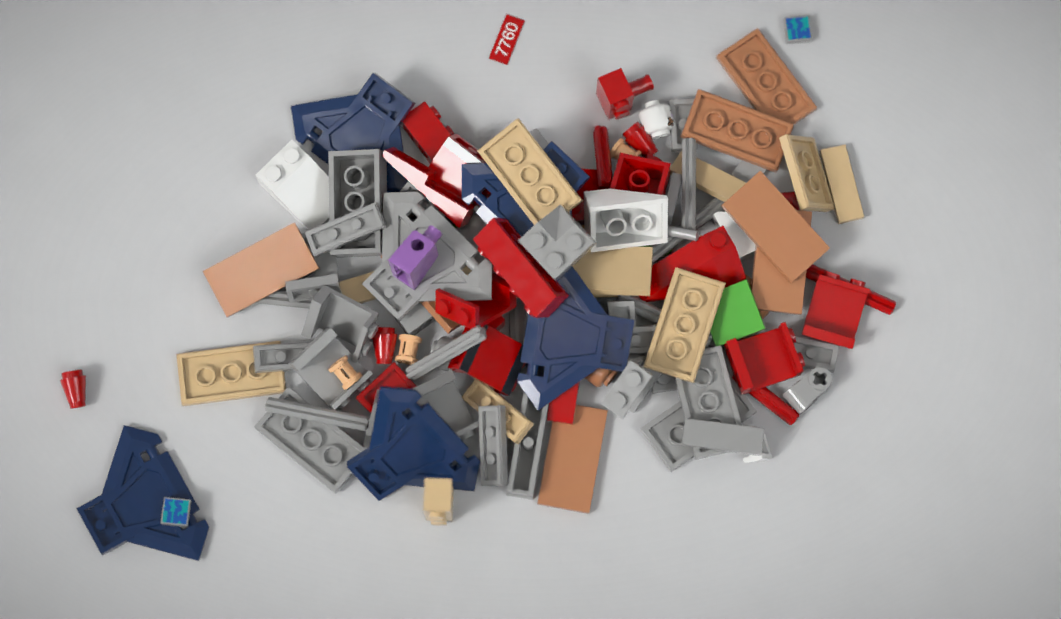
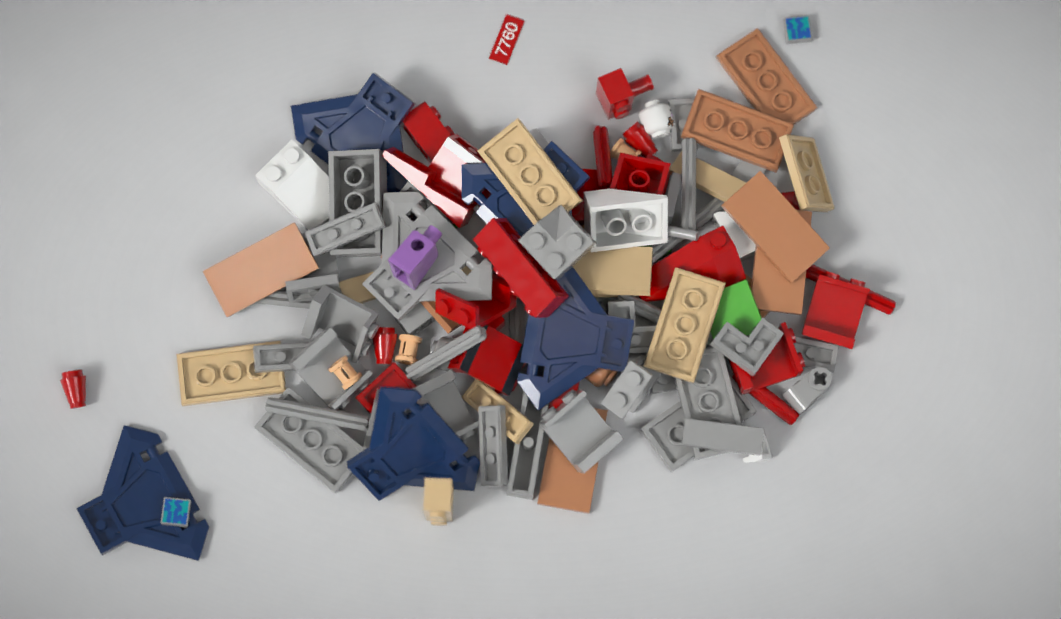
(579, 431): none -> light grey panel
(747, 351): none -> light grey plate
(841, 184): tan tile -> none

